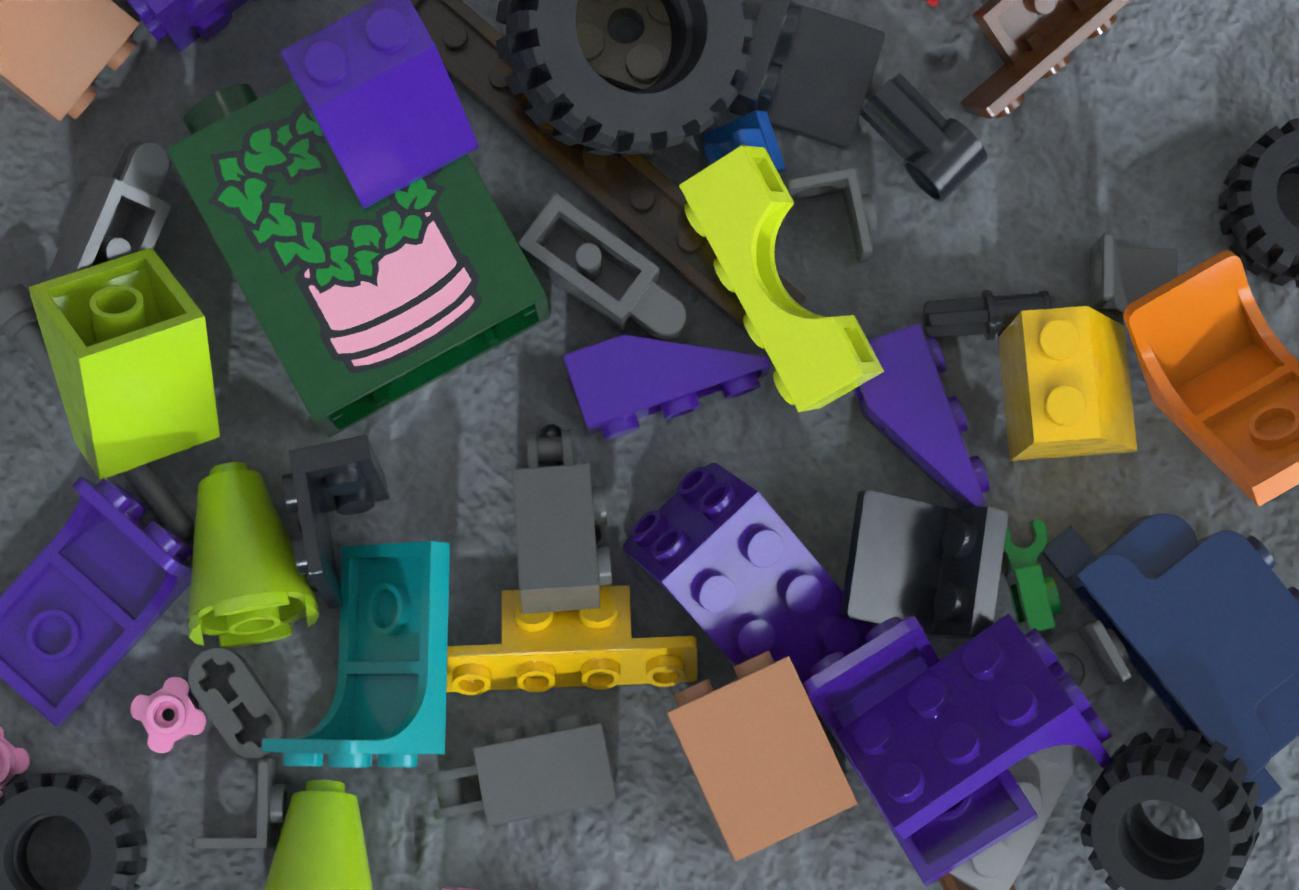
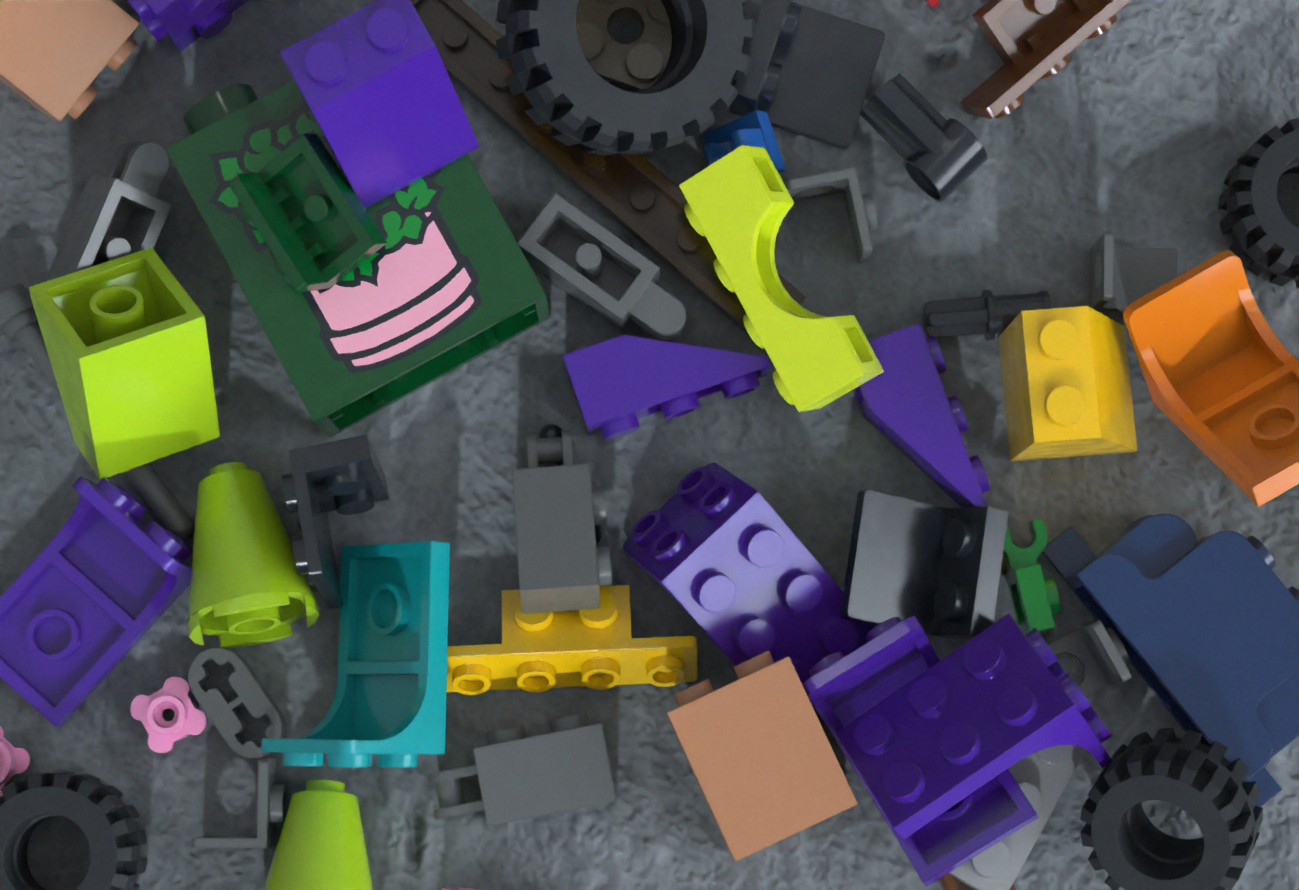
(307, 215): none -> dark green bracket

